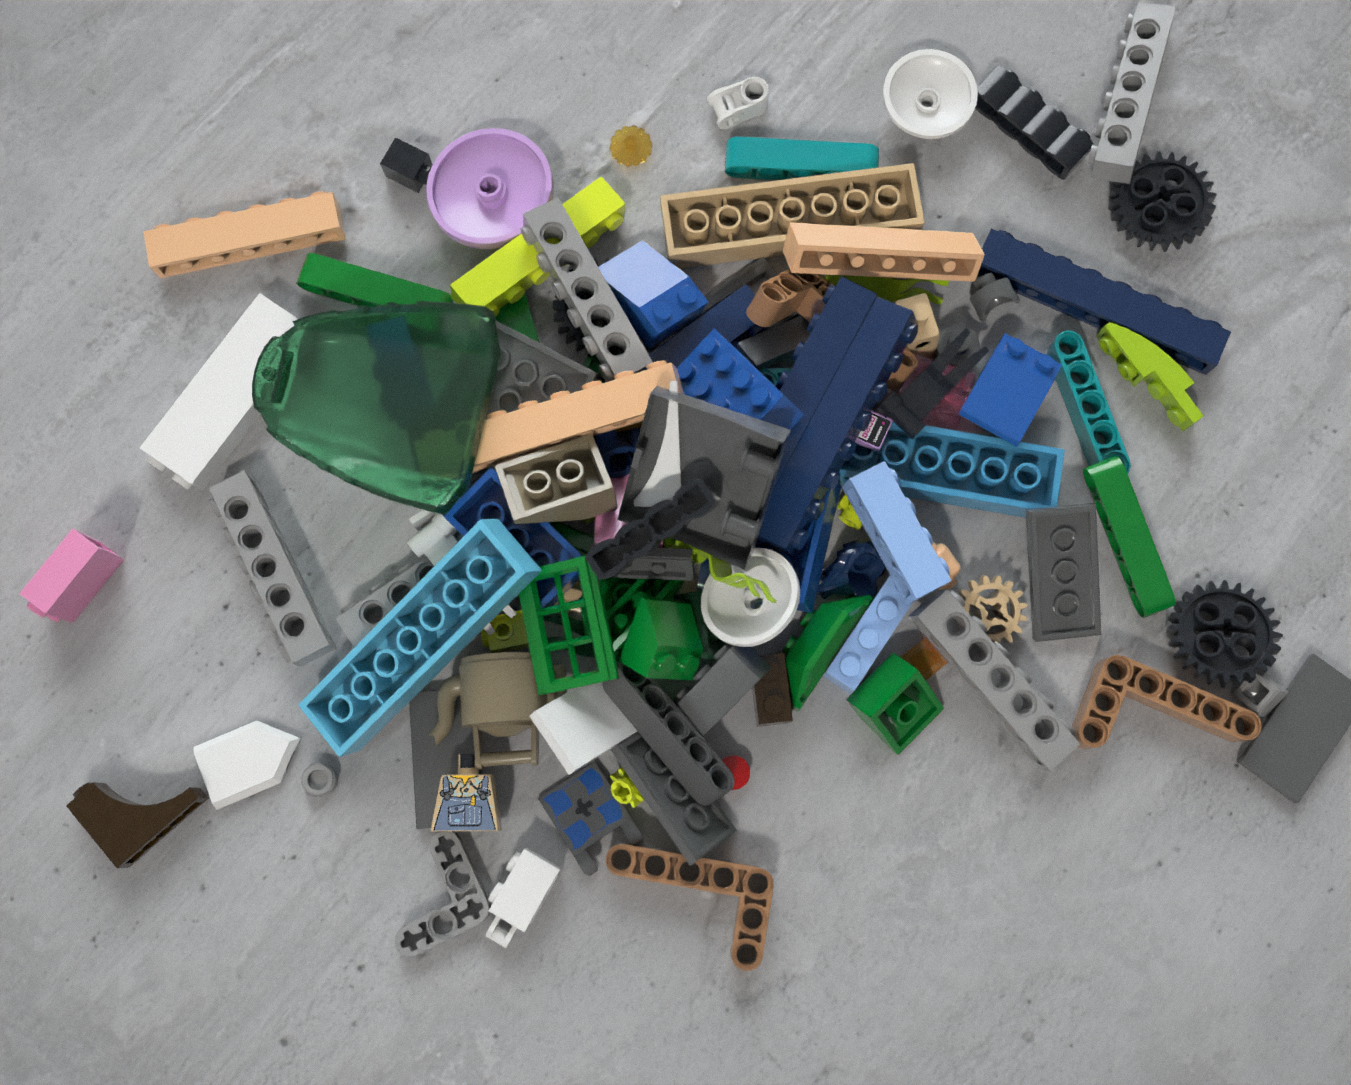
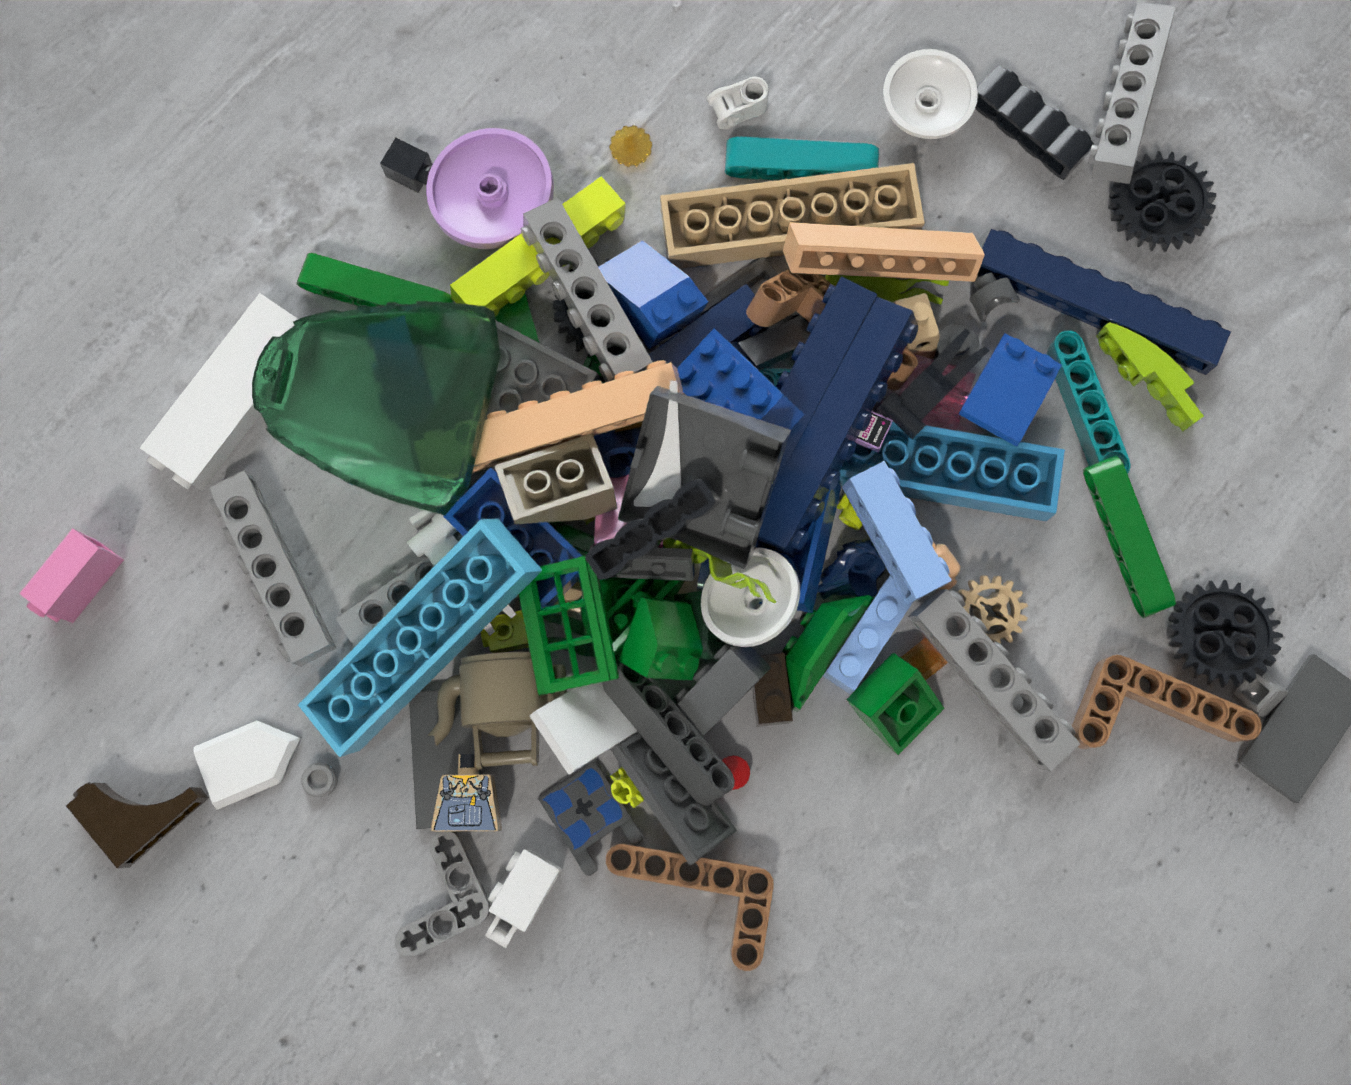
(244, 234): light nougat brick -> none
(1063, 572): dark grey tile -> none

